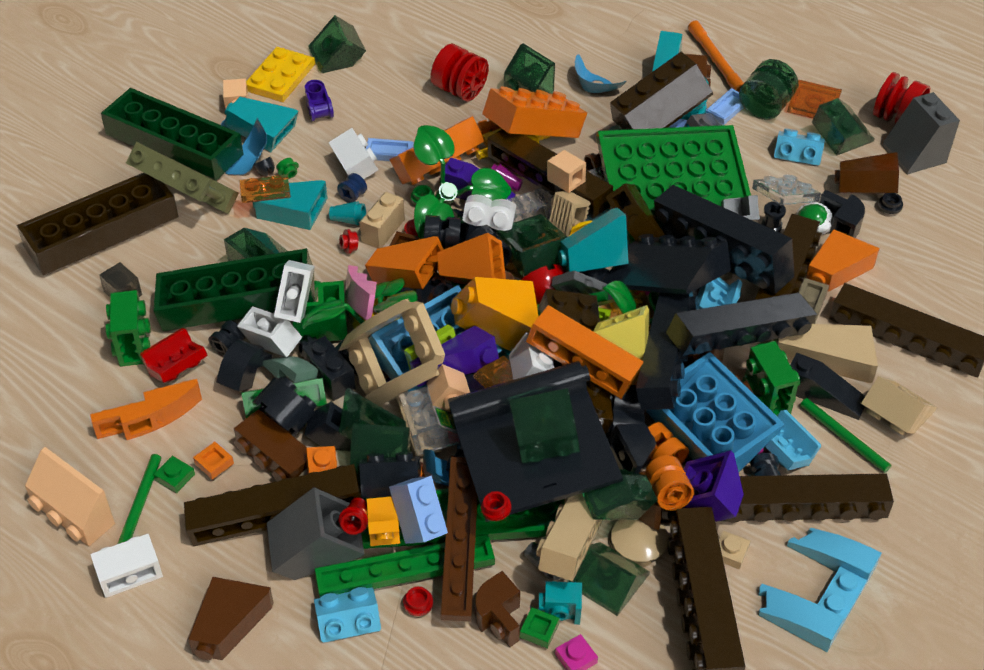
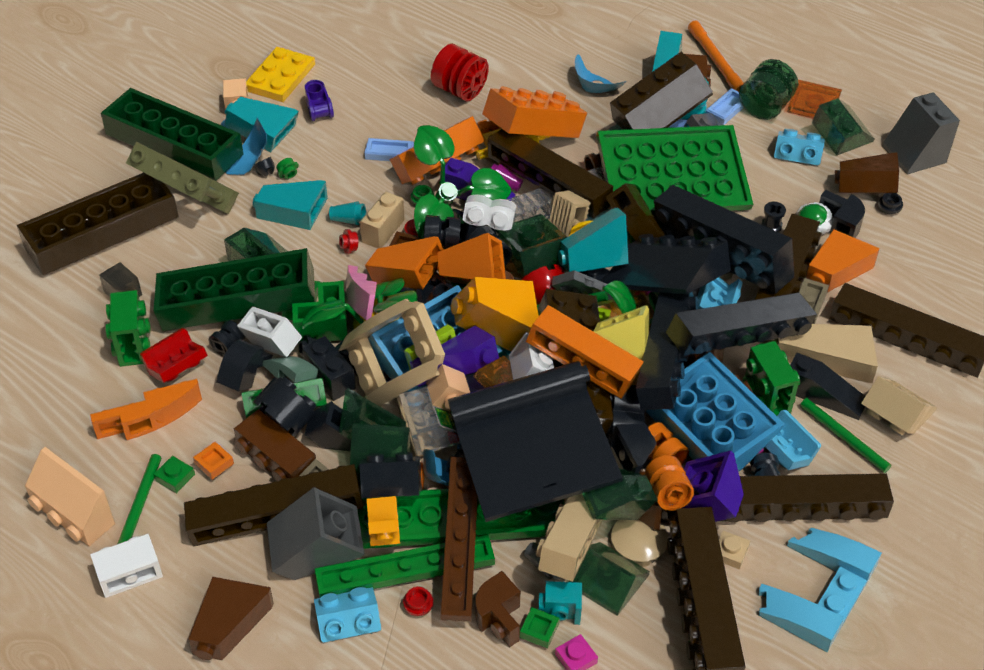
(264, 188): clear orange plate -> none
(294, 291): white brick -> none
(320, 458): orange plate -> none
(336, 46): clear green slope -> none
(352, 187): dark blue wheel -> none
(353, 155): white brick -> none
(354, 517): red cone -> none
(418, 510): light blue brick -> none
(493, 500): red plate -> none
(530, 71): clear green slope -> none
(545, 425): clear green slope -> none
(566, 171): light nougat brick -> none
(743, 206): panel -> none
(786, 190): clear plate -> none
(896, 96): red wheel -> none

